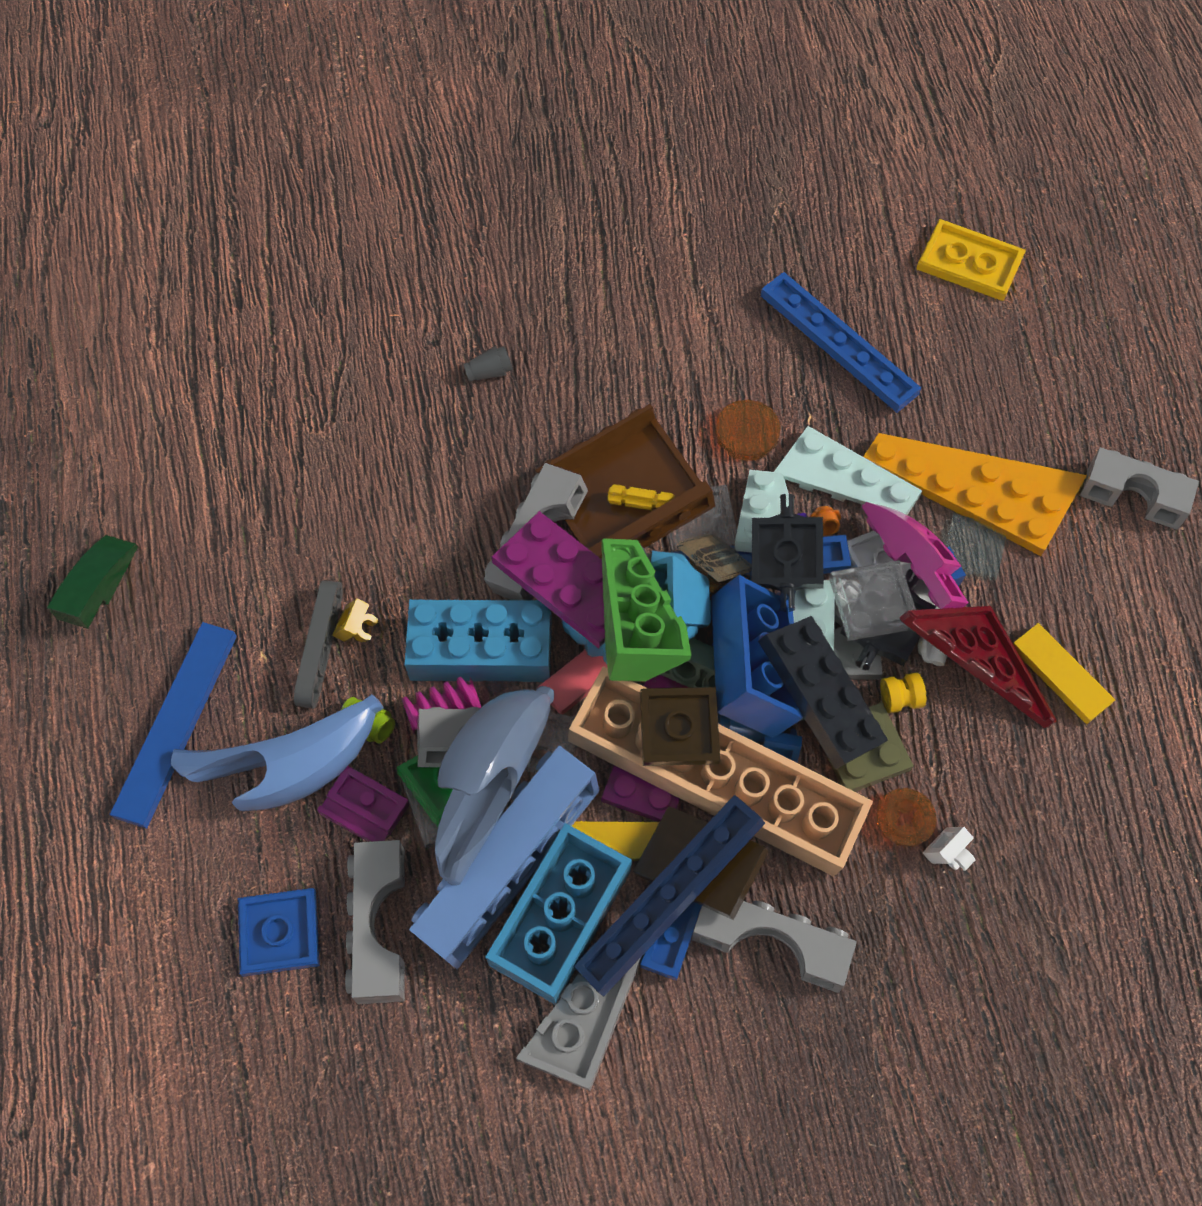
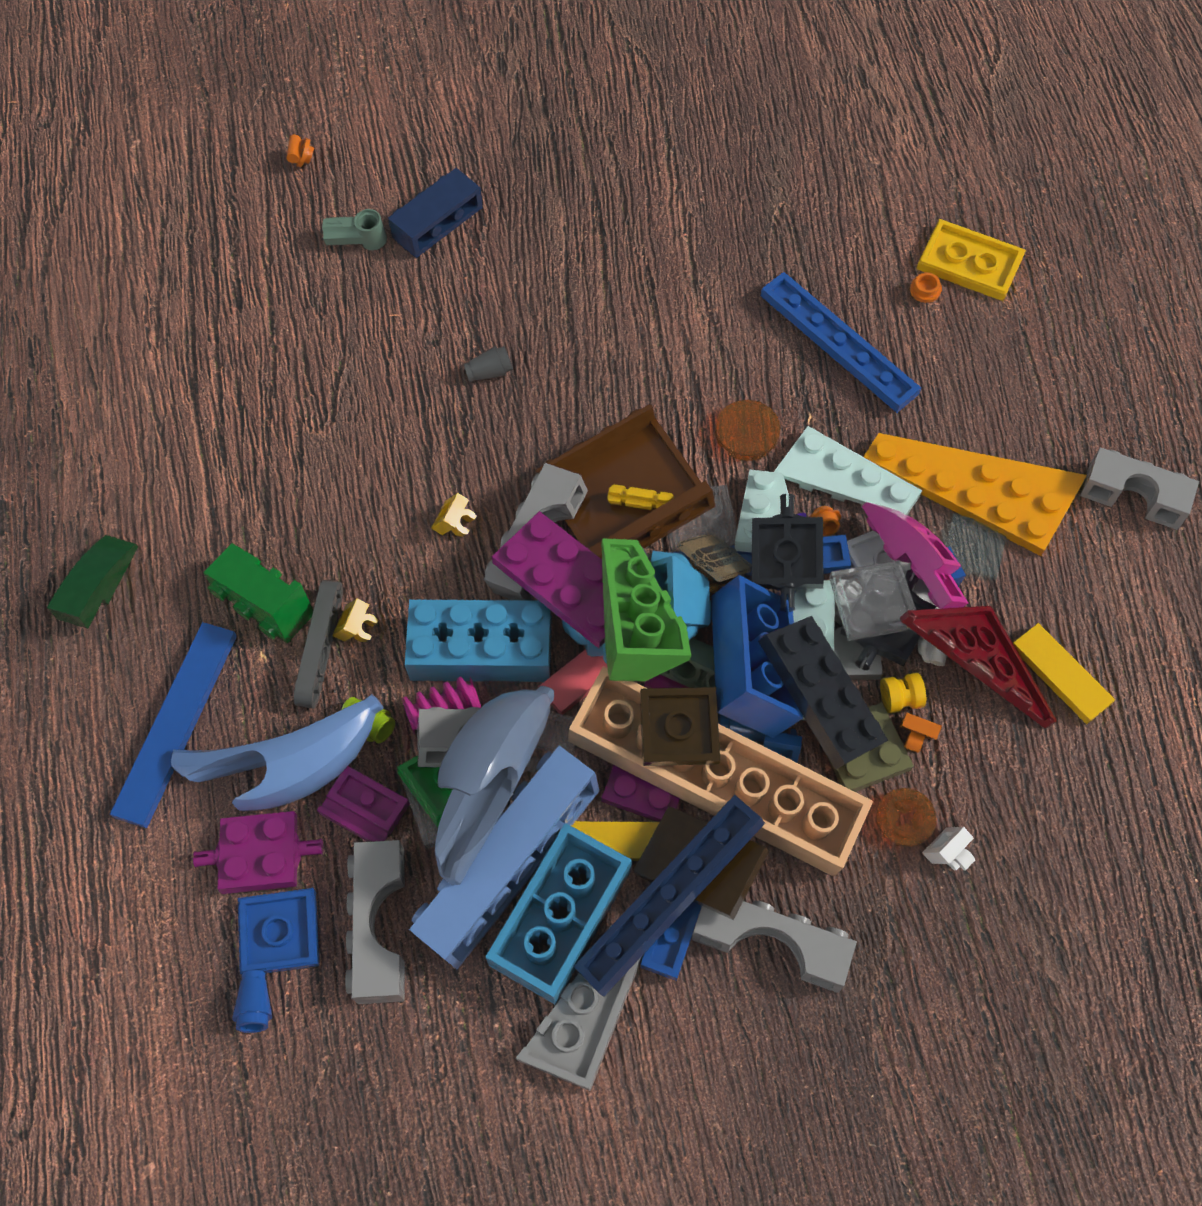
(252, 1003): none -> blue cone
(258, 852): none -> magenta plate
(259, 593): none -> green wedge
(299, 150): none -> orange plate
(362, 229): none -> sand green piece
(435, 212): none -> dark blue brick
(450, 516): none -> yellow tile
(919, 729): none -> orange tile
(926, 287): none -> orange plate

